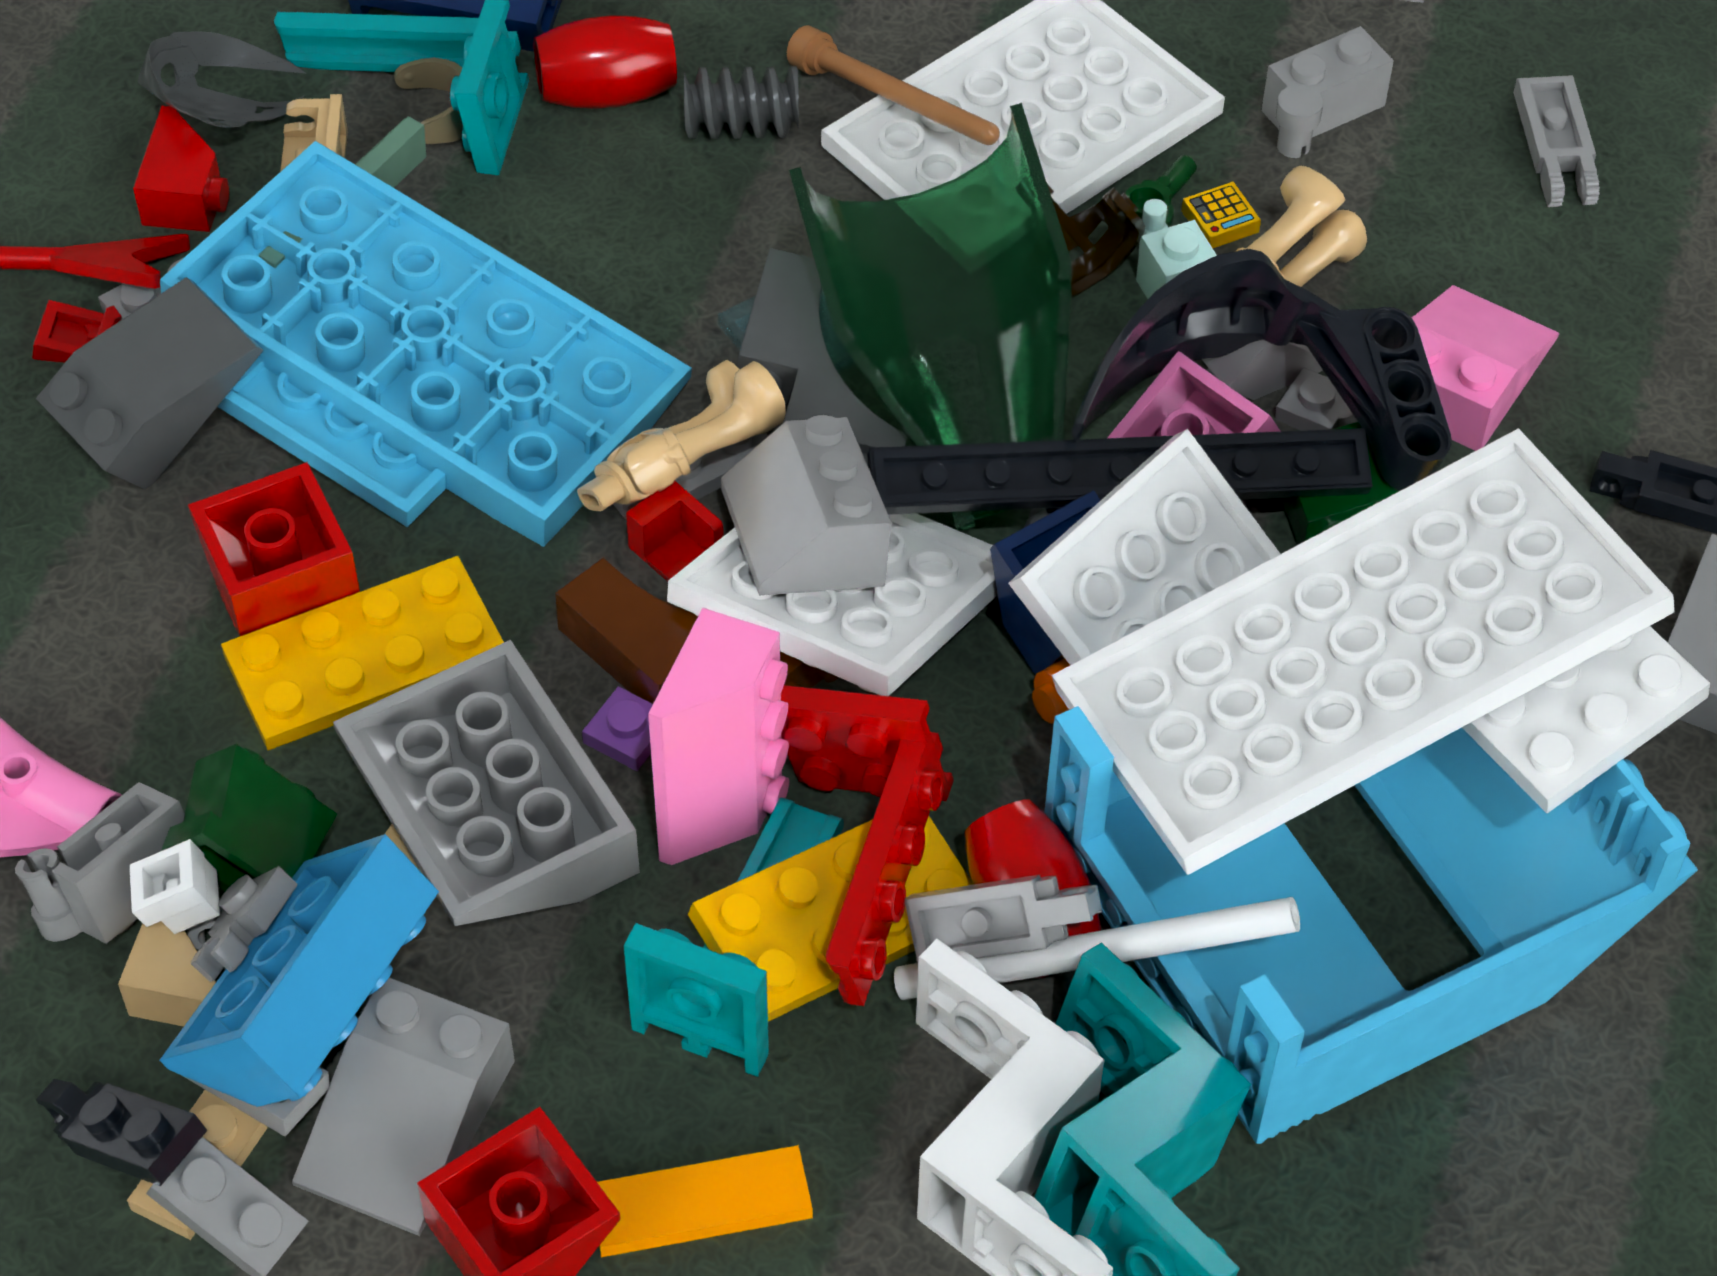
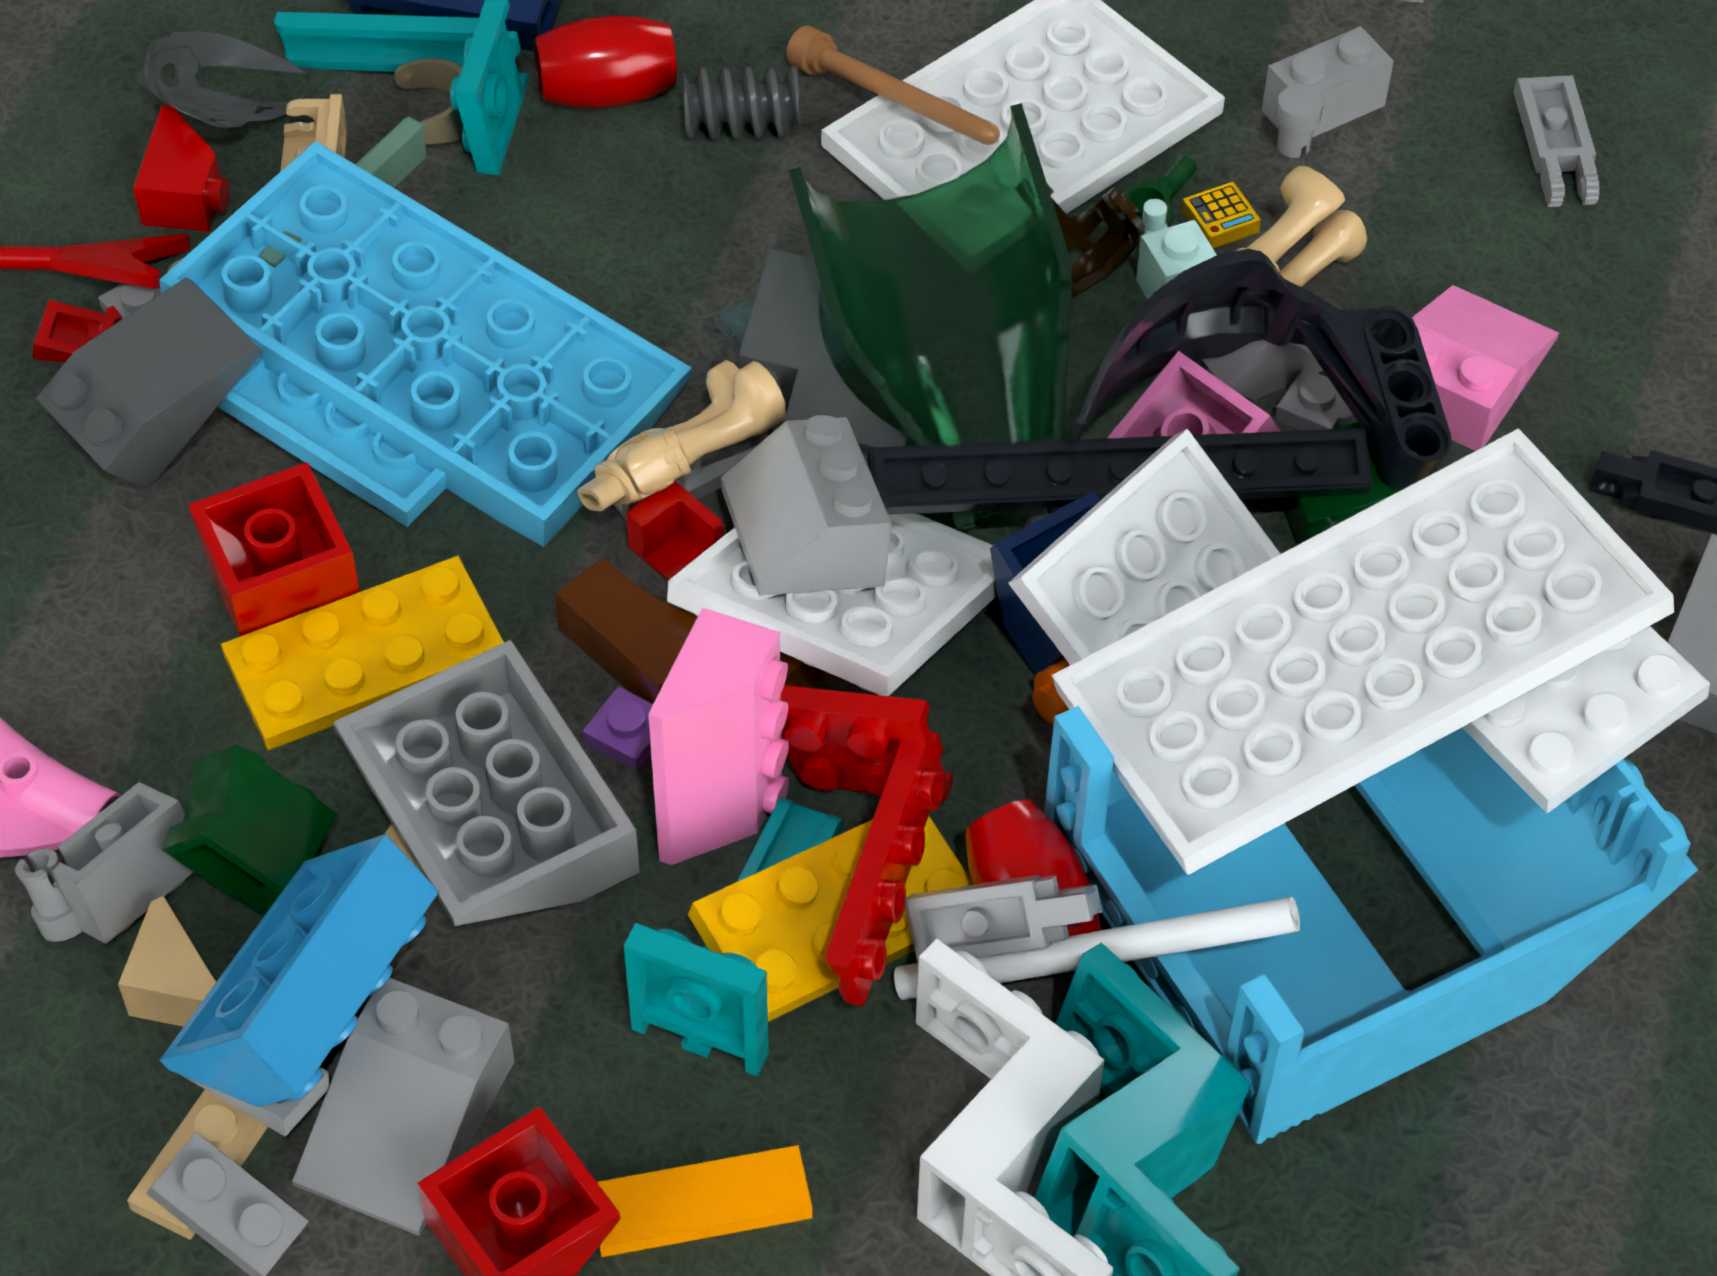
(122, 1128): black hinge -> none
(176, 889): white piece -> none
(247, 912): light grey plate -> none

